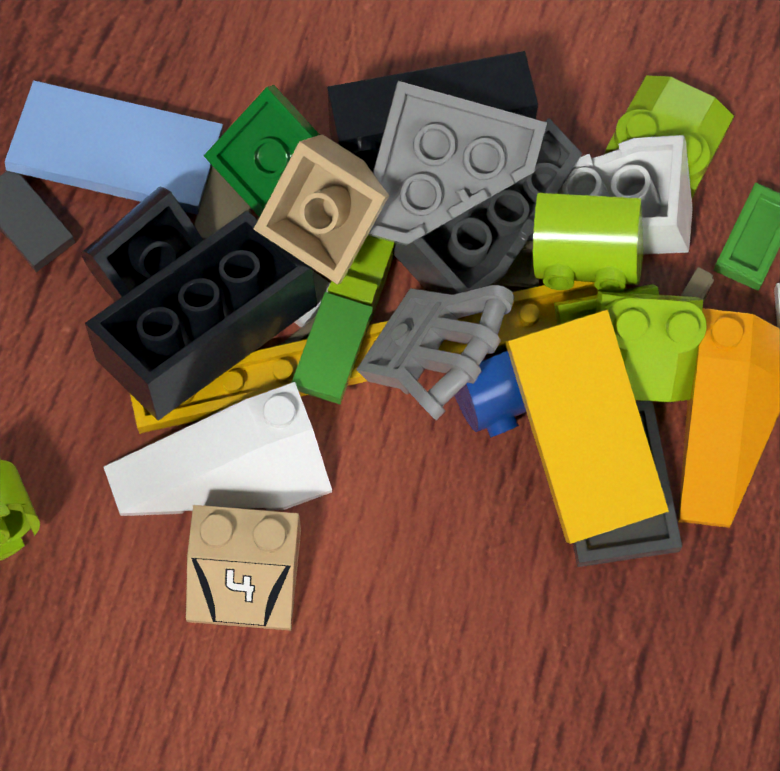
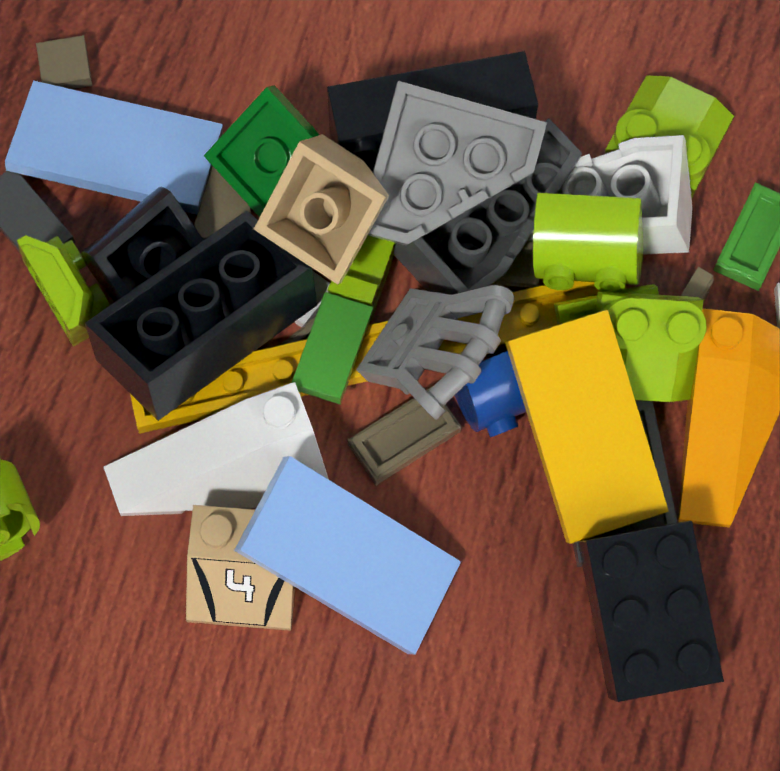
(58, 277): none -> lime slope
(65, 62): none -> dark tan tile
(348, 555): none -> light blue tile
(401, 439): none -> dark tan tile
(650, 611): none -> black brick

